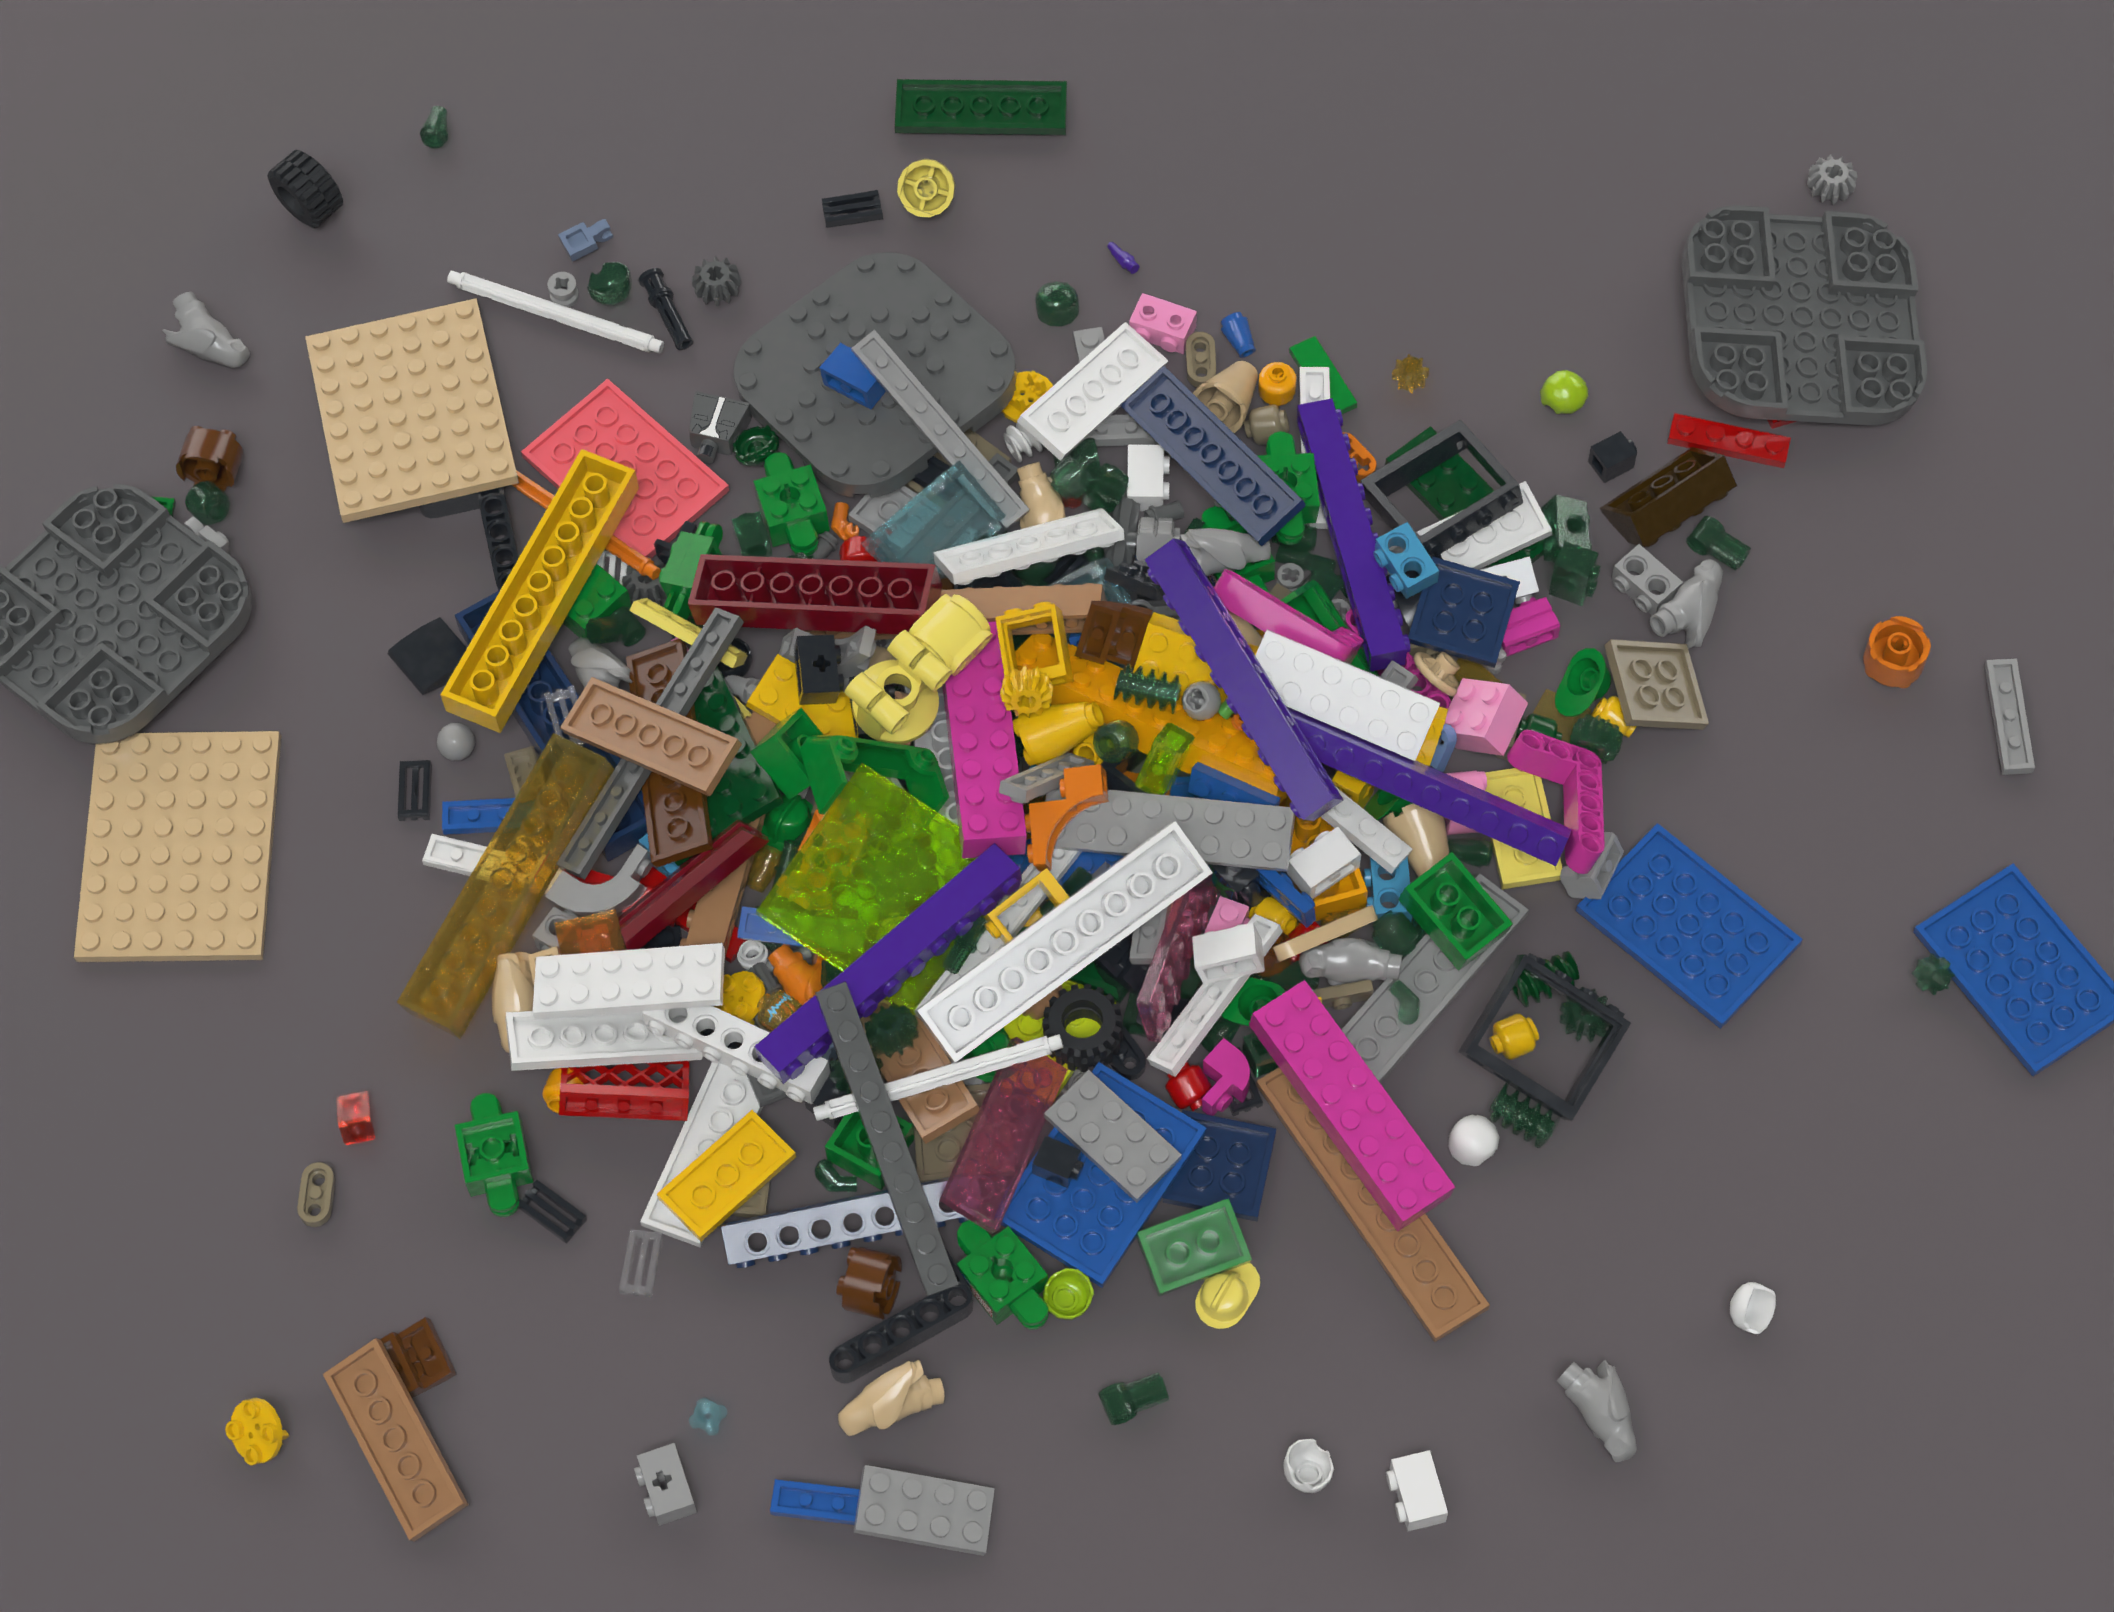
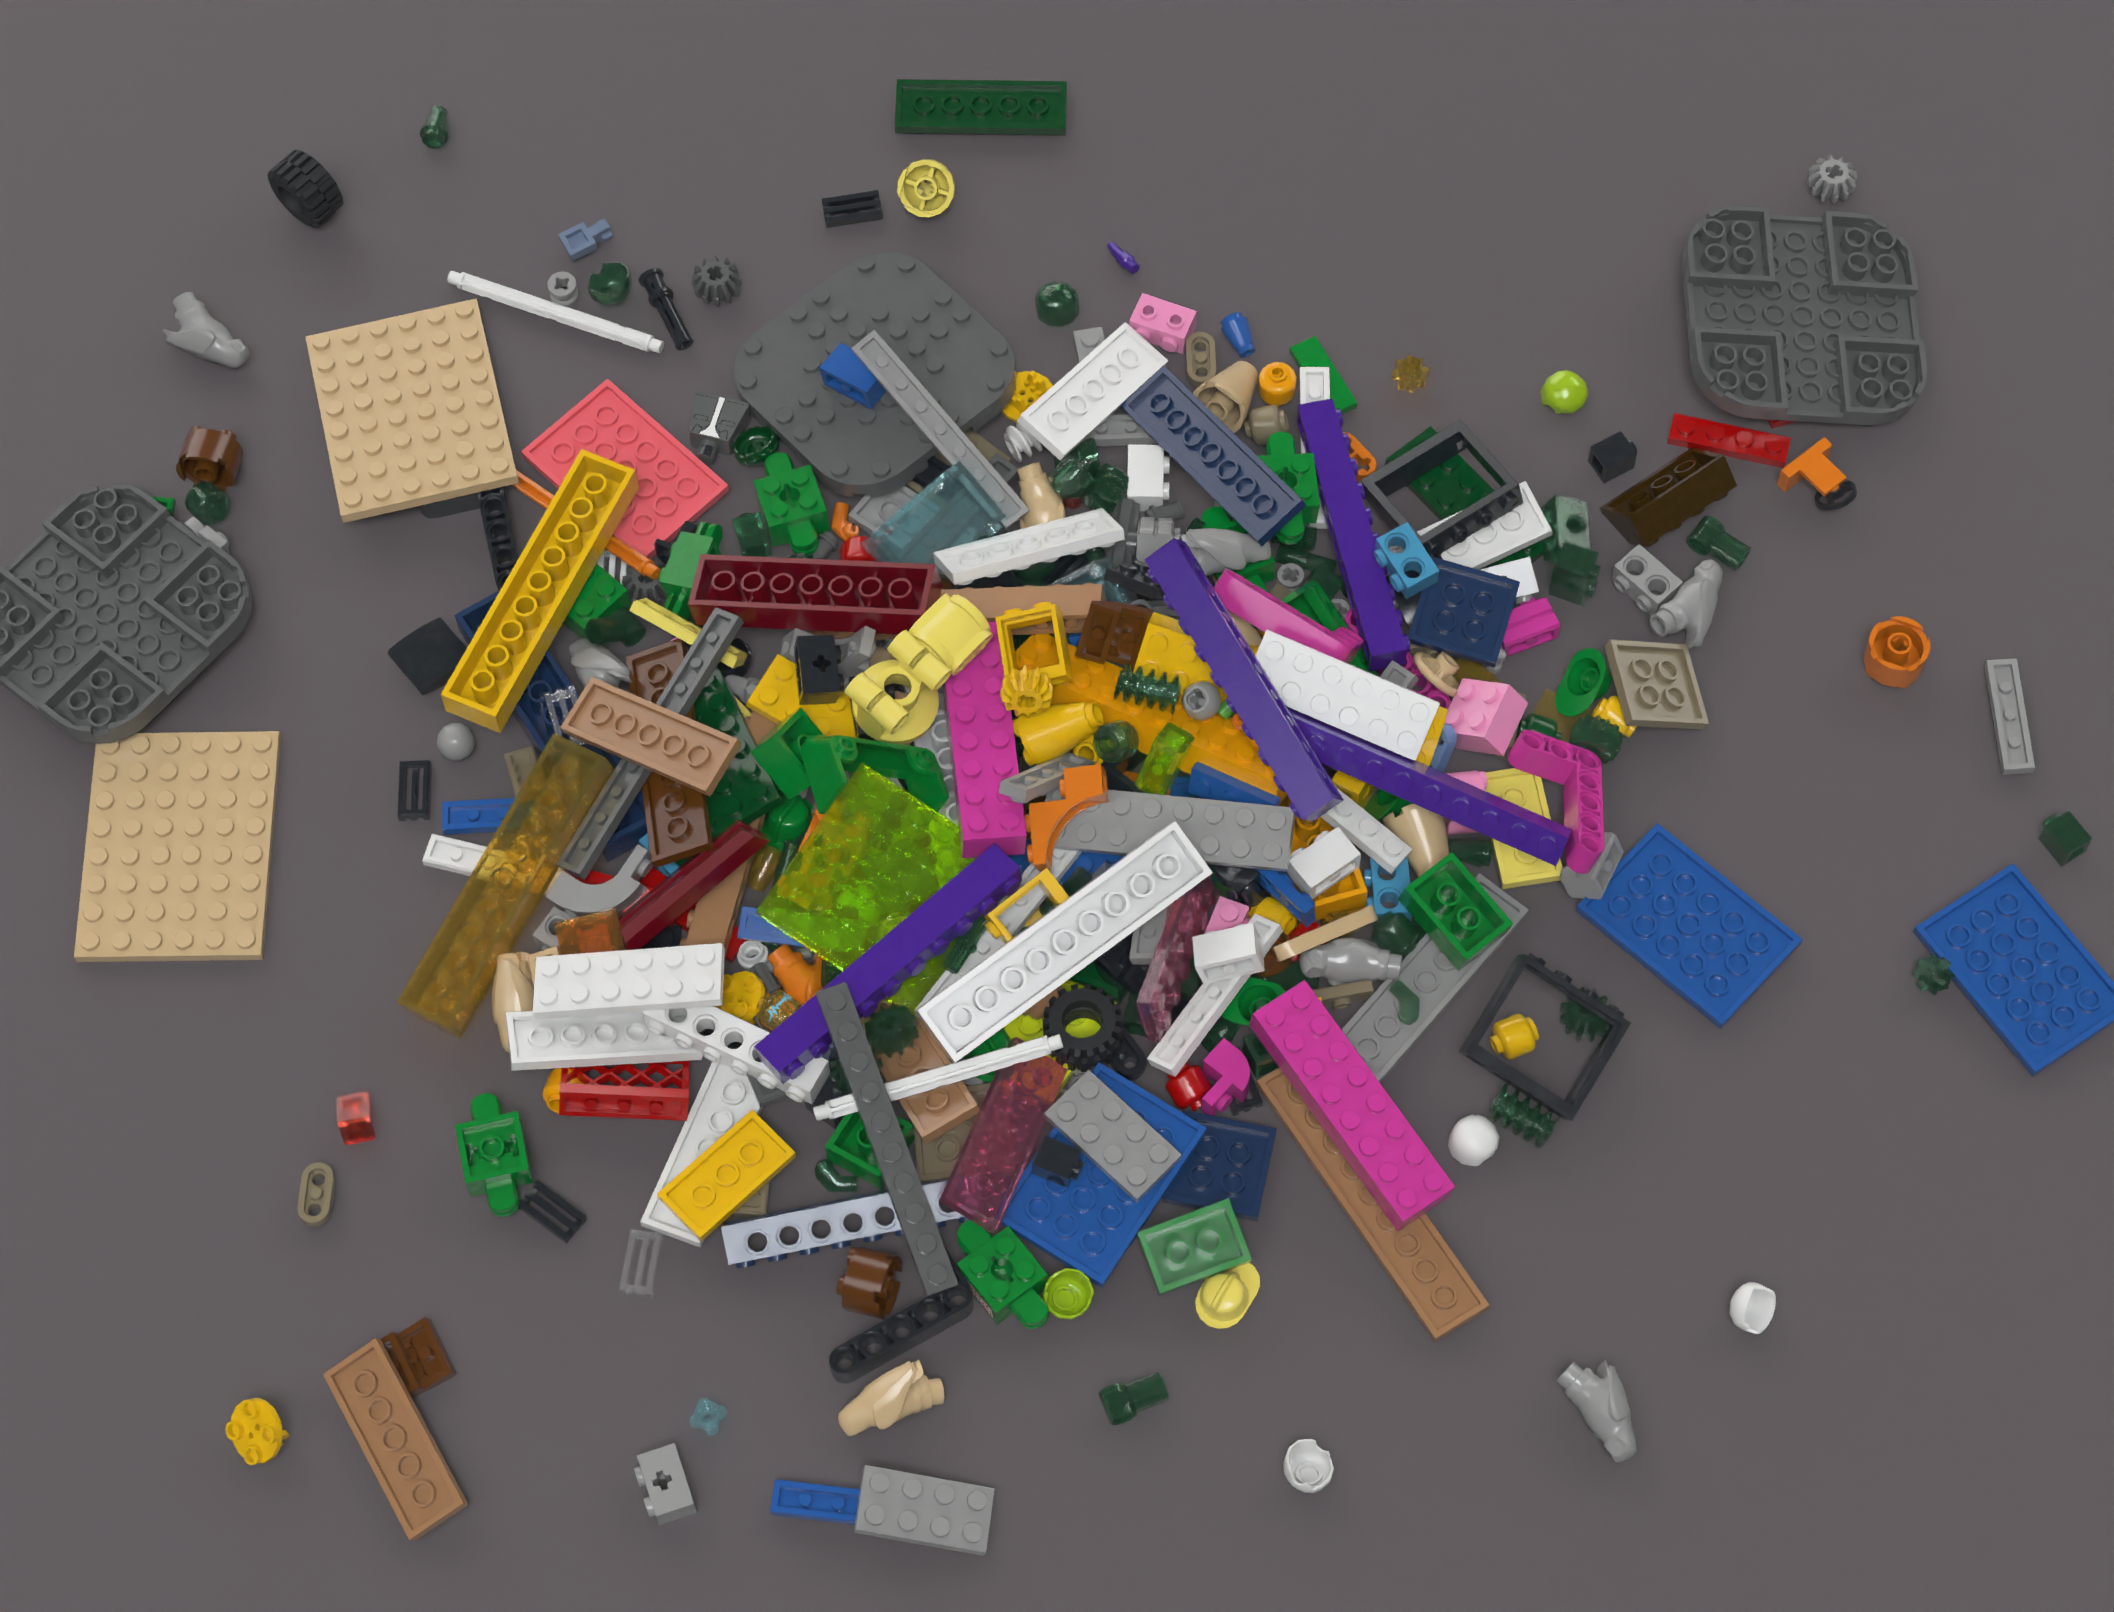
(1417, 1490): white brick -> none
(1530, 986): dark green piece -> none
(1821, 474): none -> orange piece
(2064, 837): none -> clear green brick

